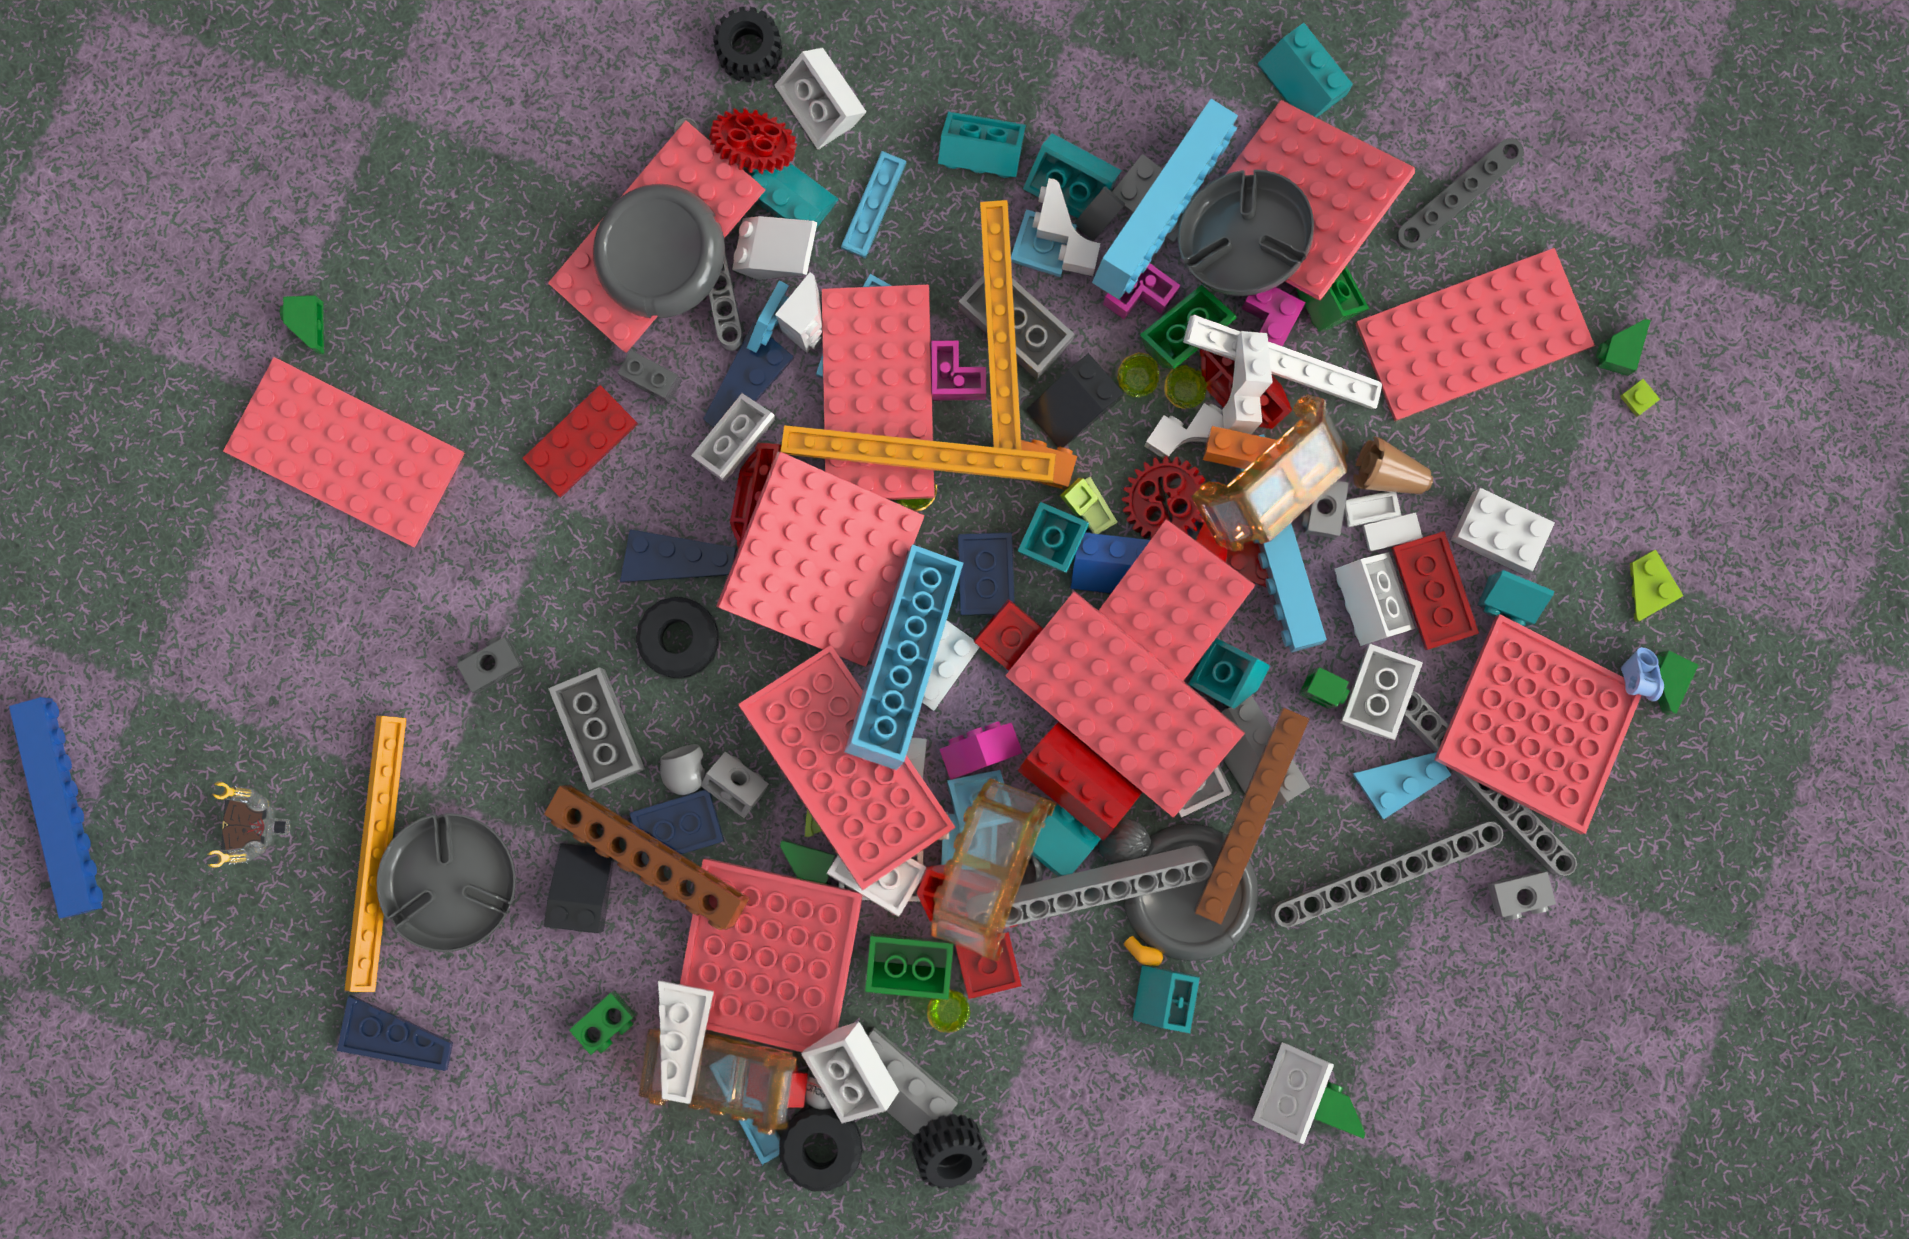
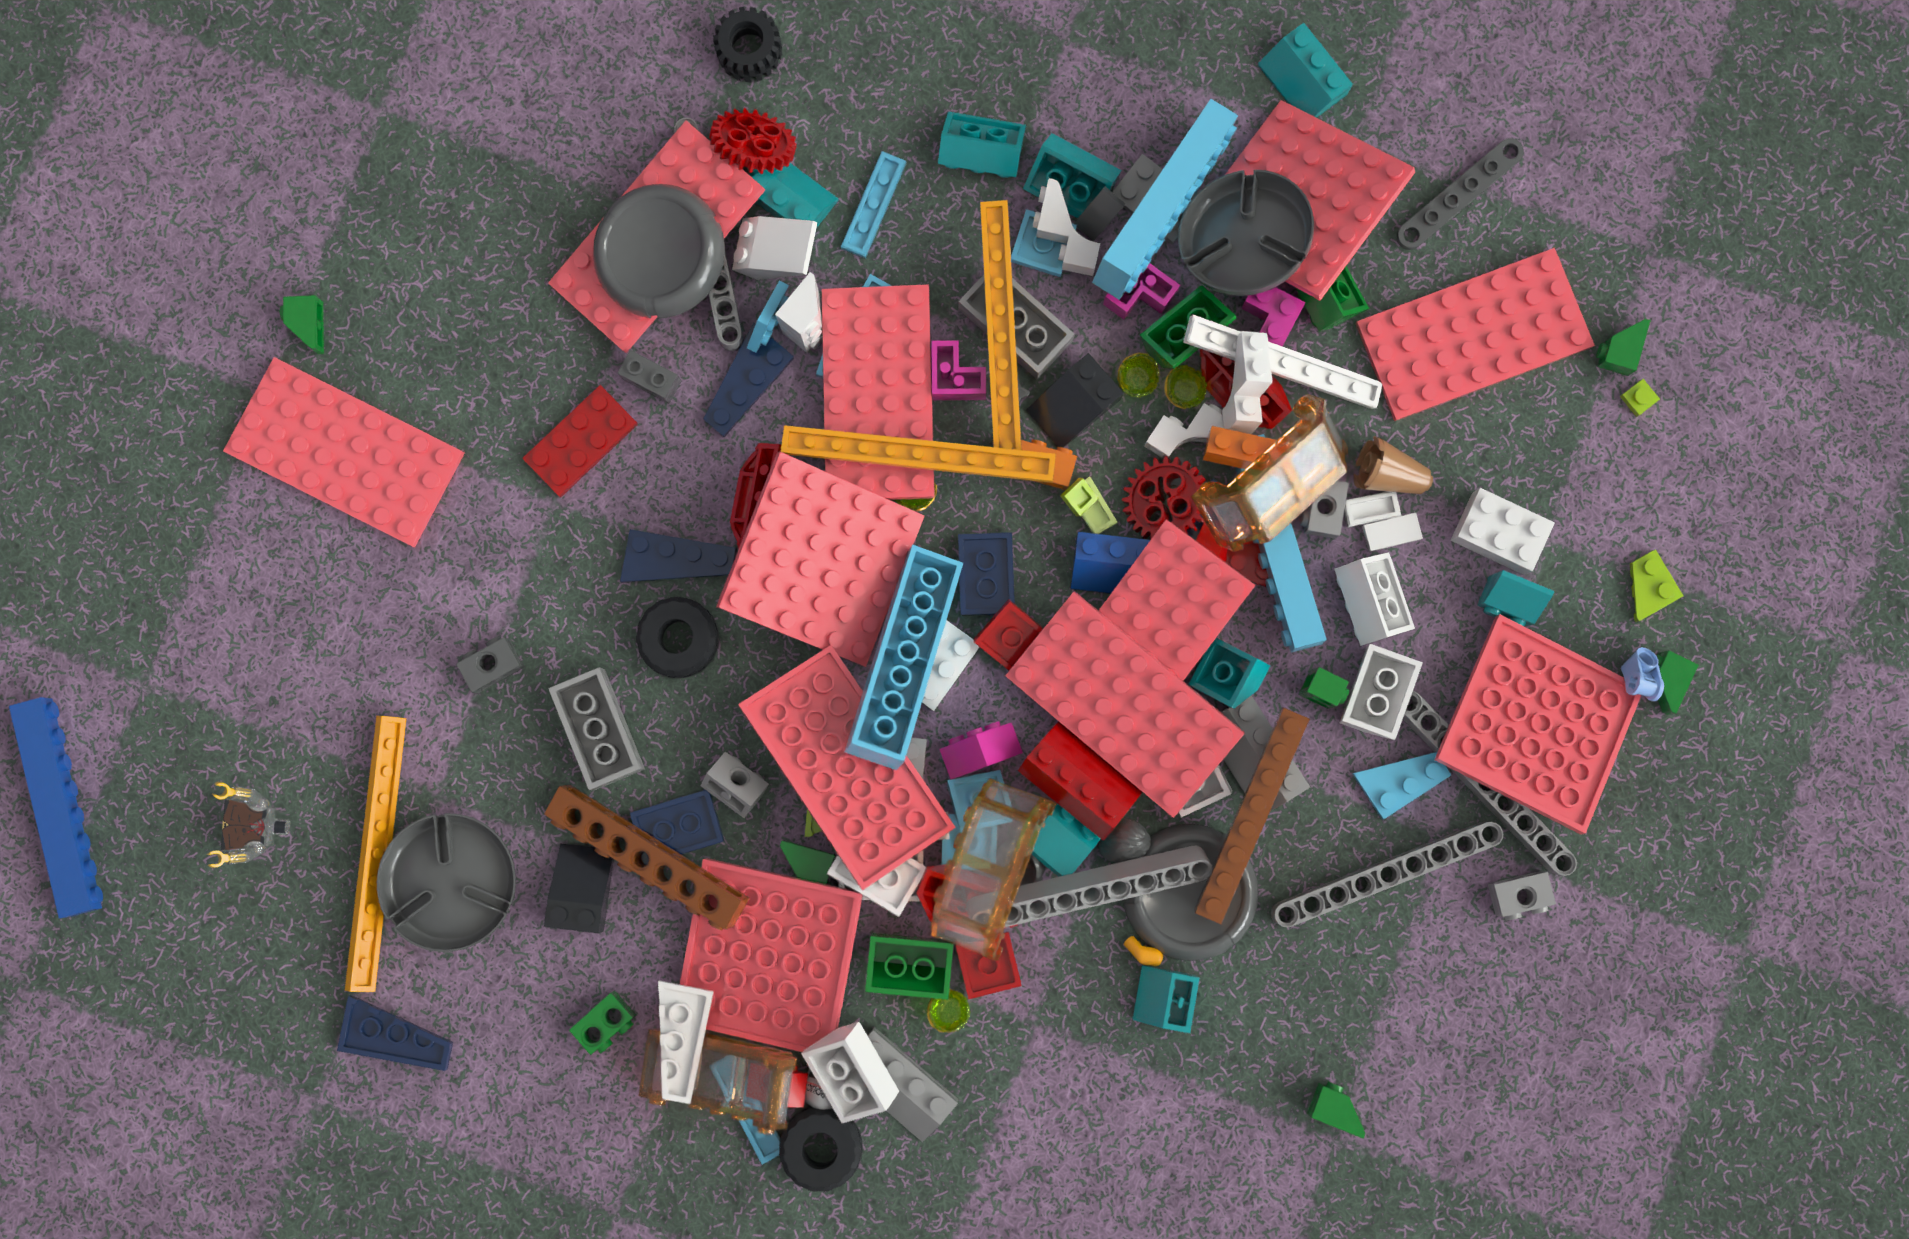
(682, 769): light grey helmet -> none
(733, 437): white slope -> none
(819, 97): white slope -> none
(949, 1151): black tyre -> none
(1053, 537): teal slope -> none
(1293, 1092): white plate -> none
(1435, 590): red plate -> none

